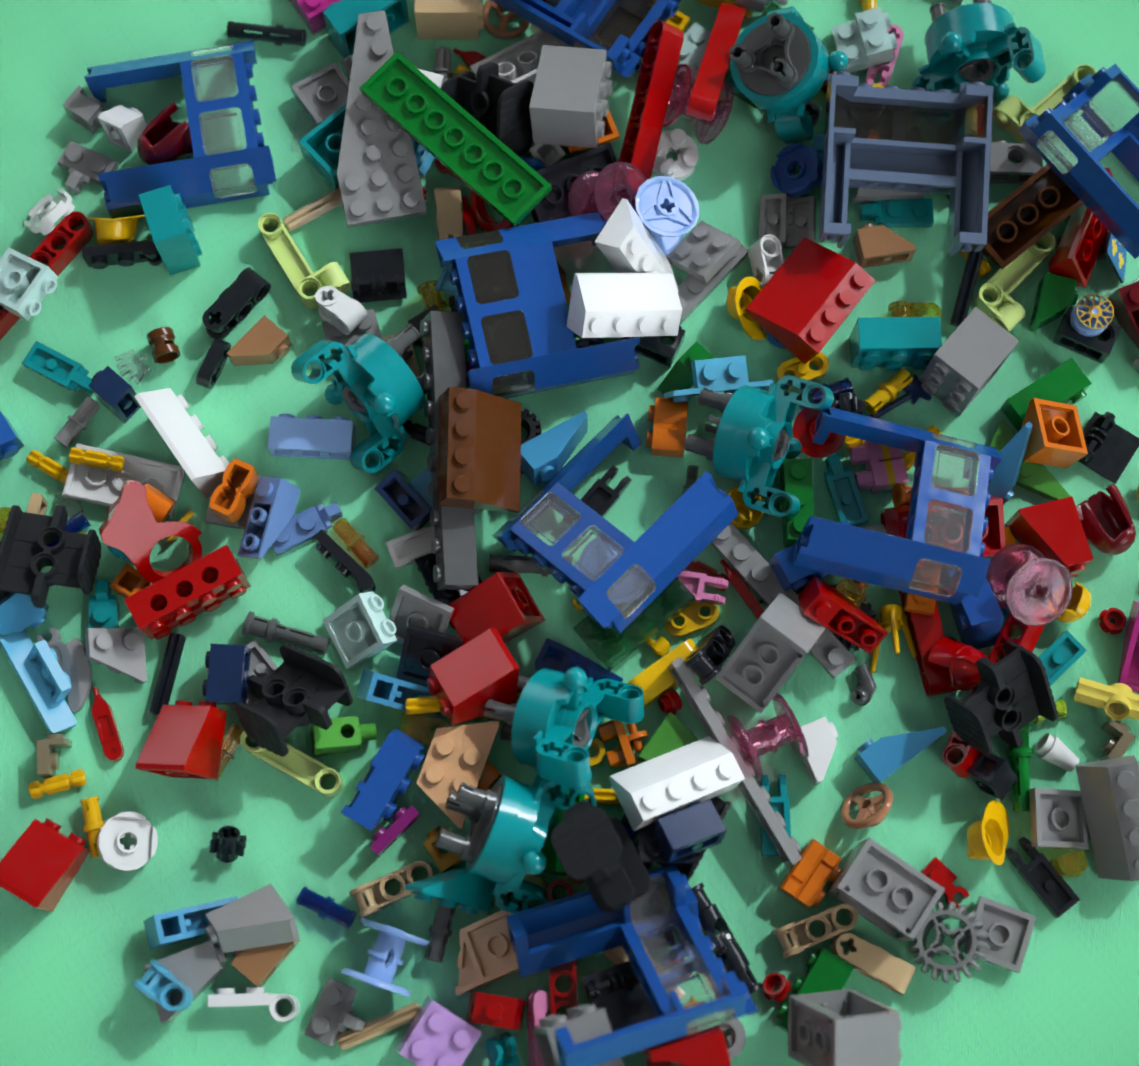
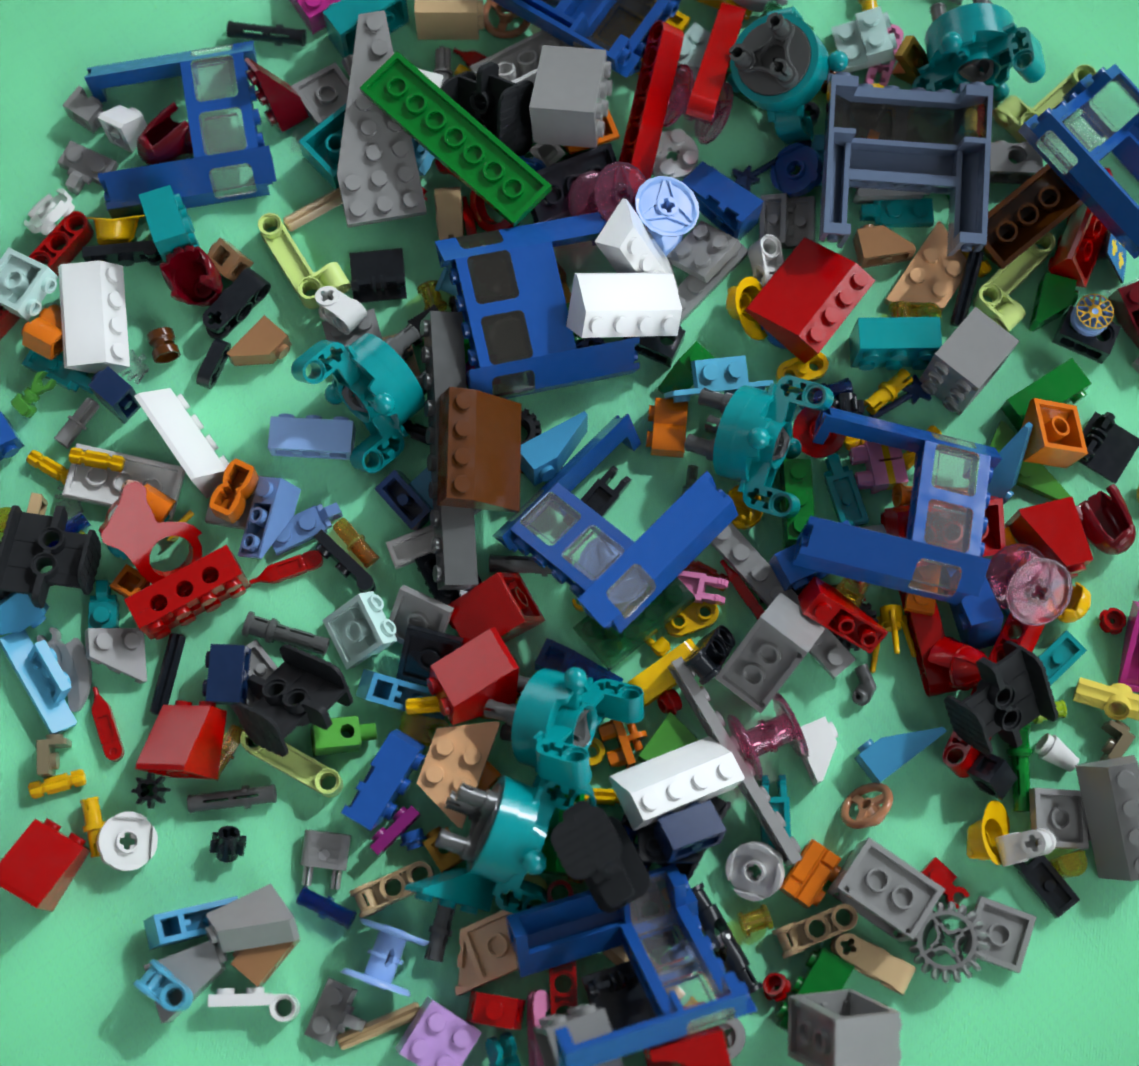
(23, 403): none -> bright green piece
(45, 333): none -> orange brick
(93, 316): none -> white slope
(158, 789): none -> black gear
(192, 276): none -> dark red hair
(198, 802): none -> dark grey pin
(228, 259): none -> medium nougat brick
(281, 100): none -> dark red slope
(290, 568): none -> red piece
(324, 851): none -> light grey piece
(413, 839): none -> blue plate
(724, 201): none -> blue wedge
(748, 178): none -> dark blue piece
(755, 920): none -> clear yellow bush
(770, 864): none -> white plate
(910, 58): none -> pearl gold slope
(931, 273): none -> light nougat wing
(1020, 847): none -> white piece

